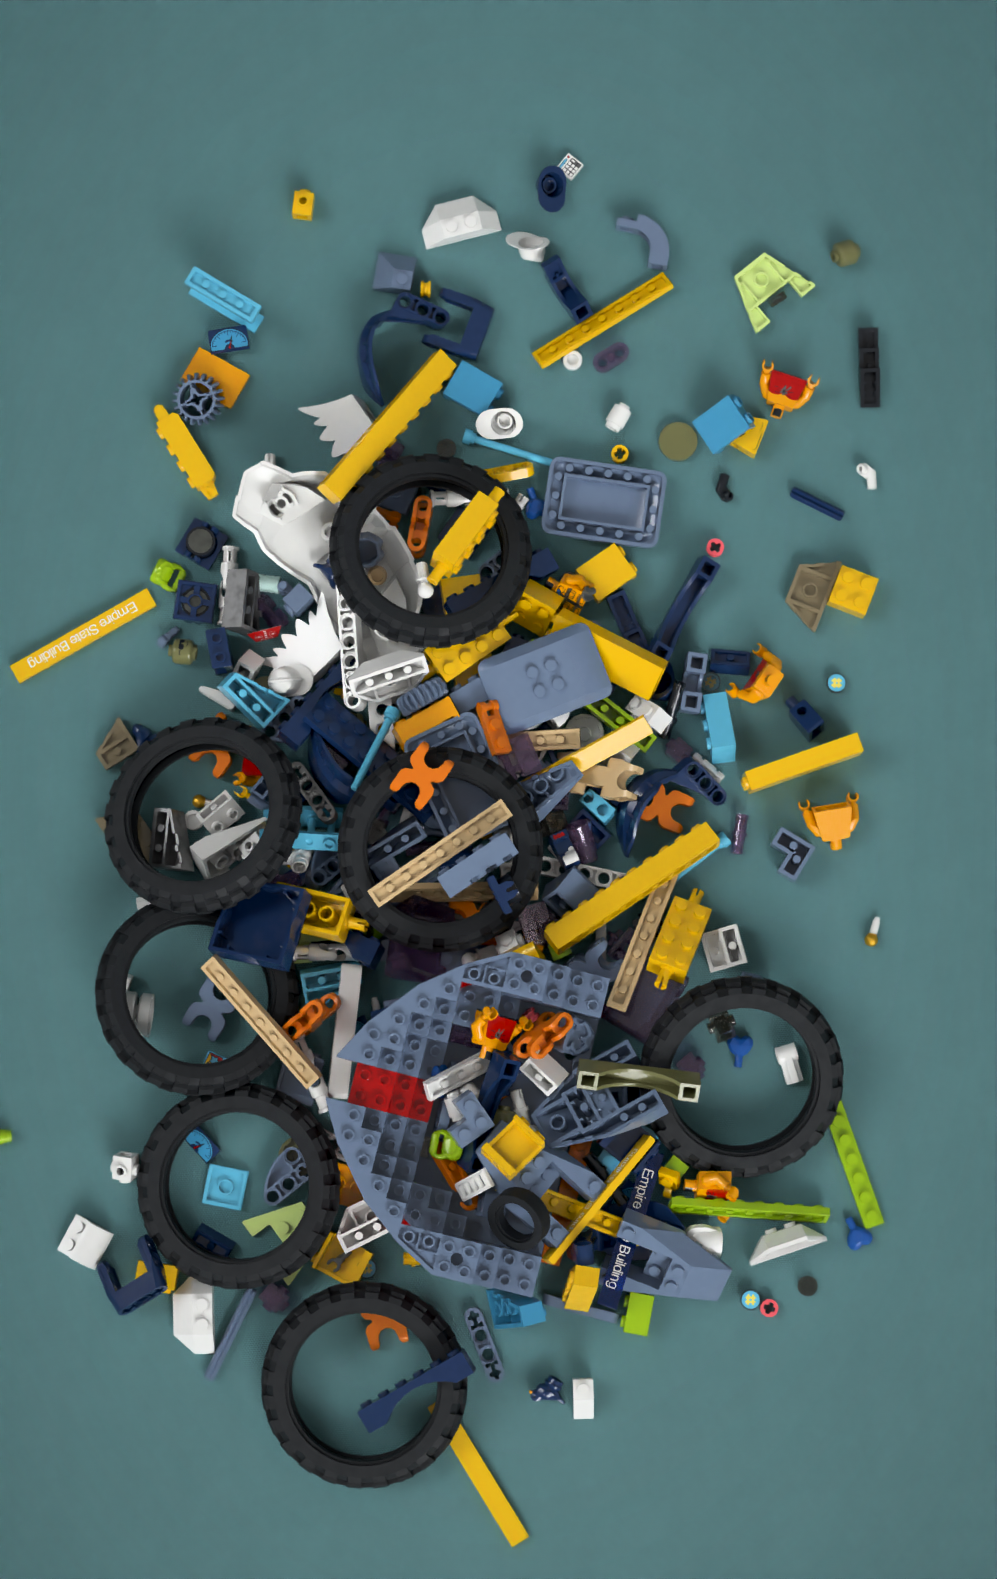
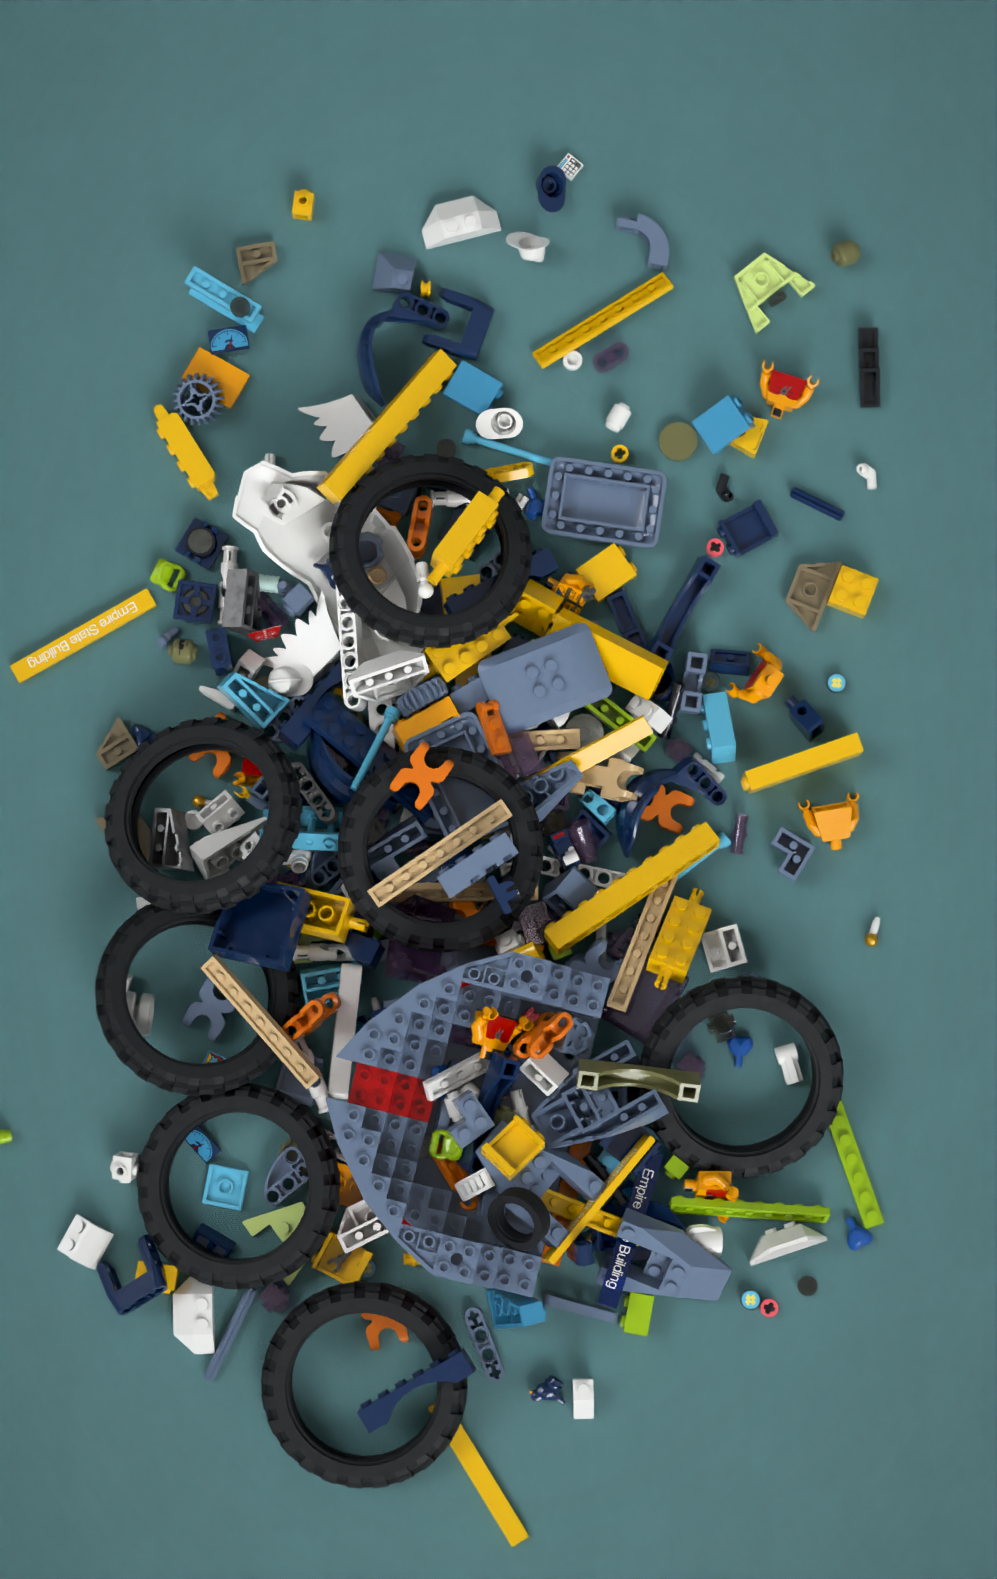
(240, 307): none -> clear smoke tile
(255, 259): none -> dark tan wing
(483, 953): white axle -> none
(565, 291): dark blue arch -> none
(580, 1288): yellow wedge -> none
(670, 1180): yellow plate -> none
(747, 529): none -> dark blue panel

